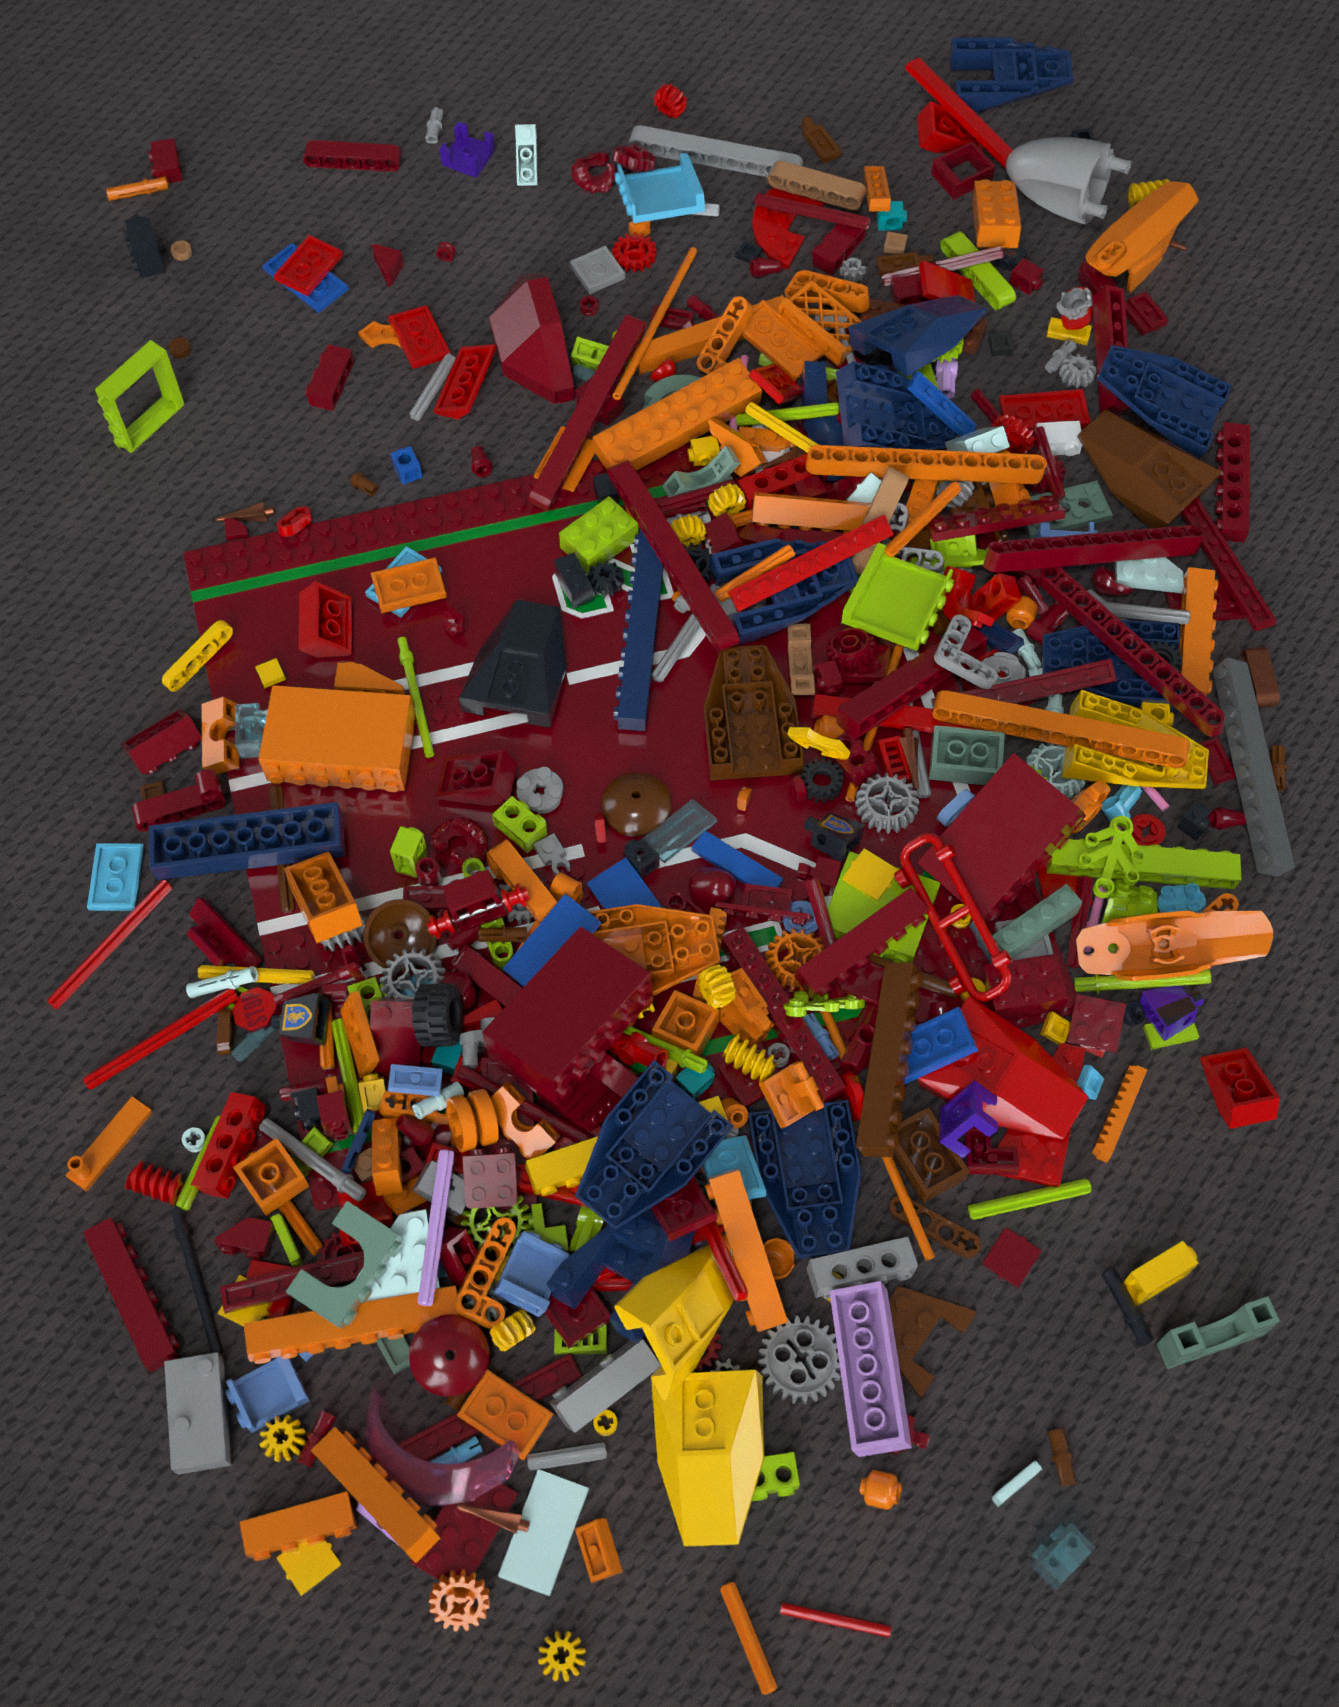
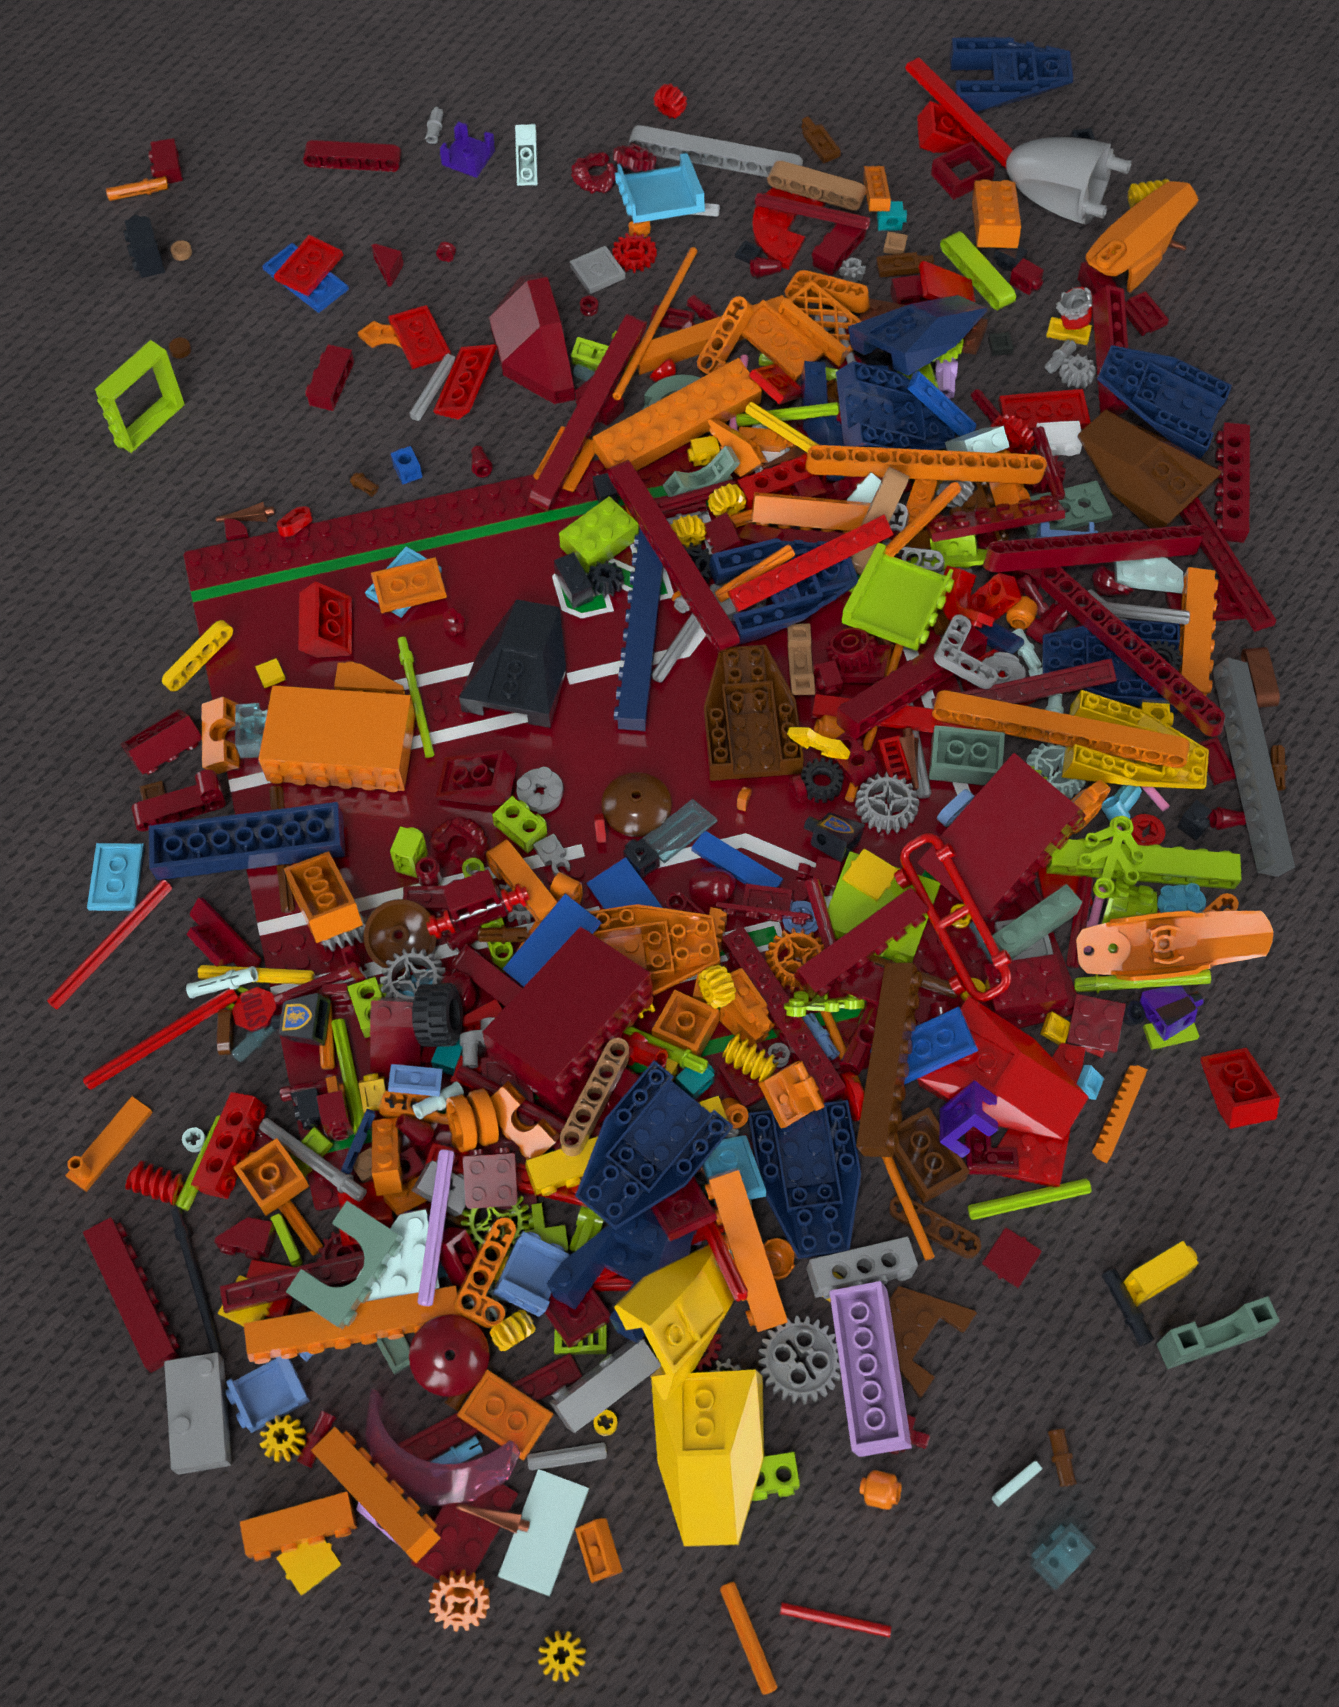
(359, 1034): orange tile -> none
(592, 1108): none -> medium nougat beam
(950, 263): axle -> none

